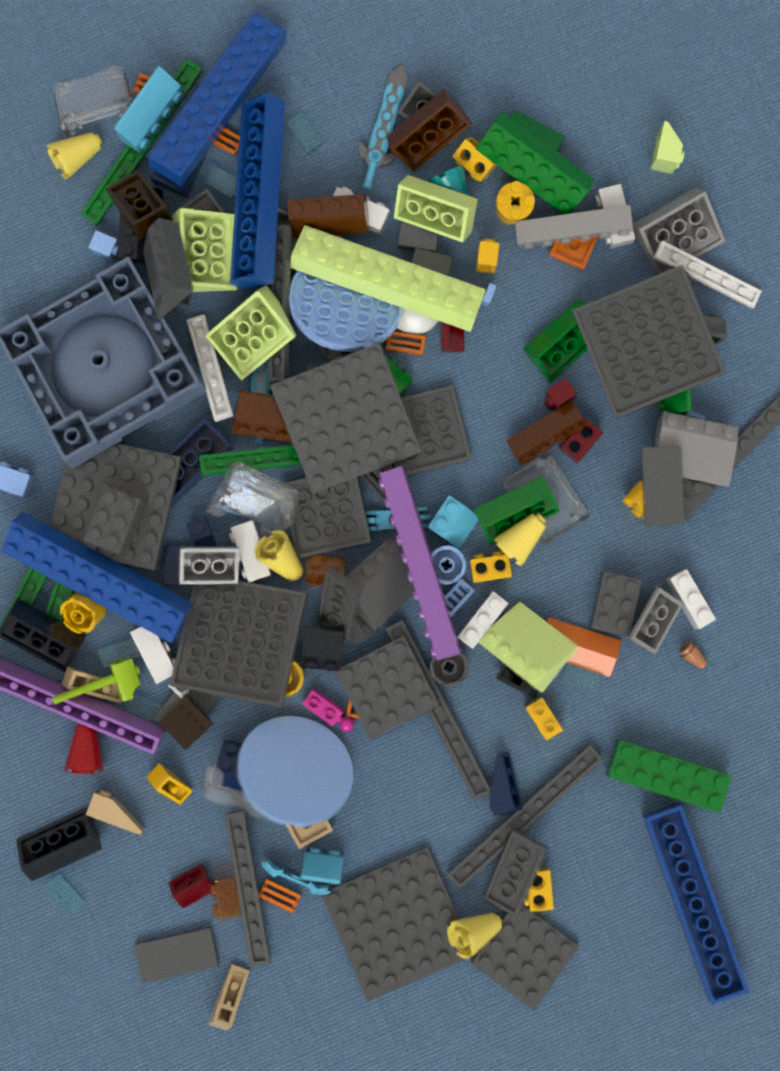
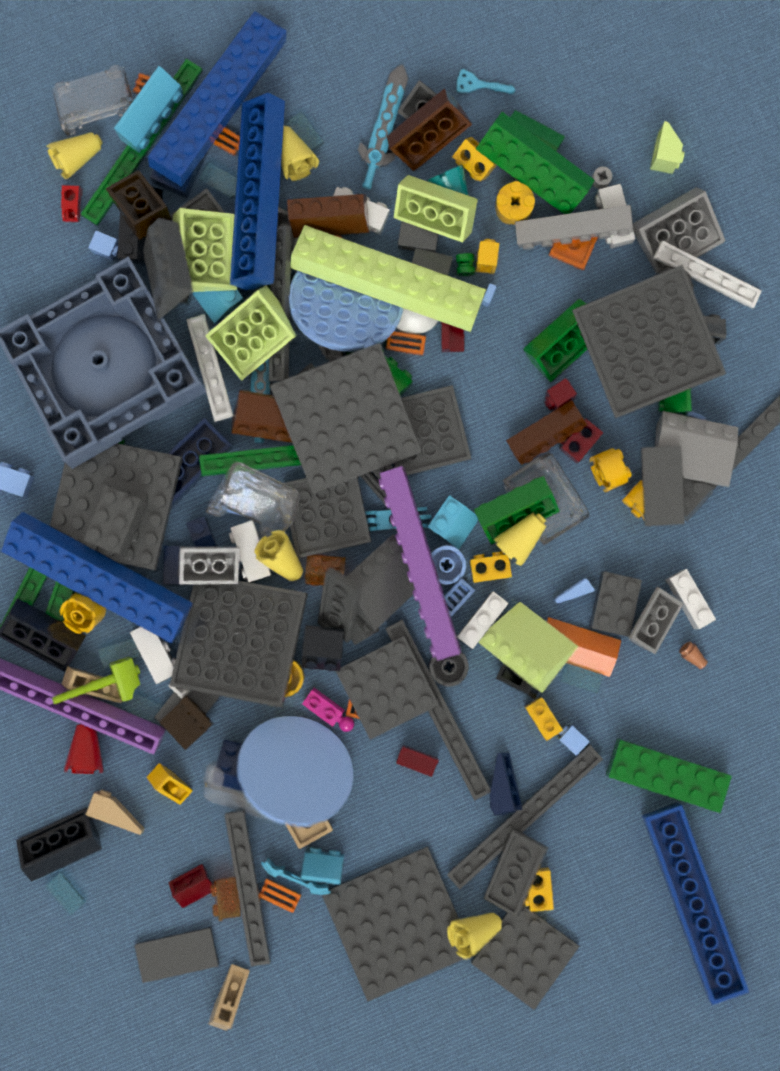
(71, 203): none -> red leg
(219, 303): none -> medium azure slope
(296, 156): none -> light yellow cone
(417, 760): none -> dark red panel
(465, 264): none -> green wheel
(478, 84): none -> medium azure piece
(572, 739): none -> light blue brick
(578, 589): none -> light blue slope
(601, 182): none -> light grey wheel
(610, 469): none -> yellow brick

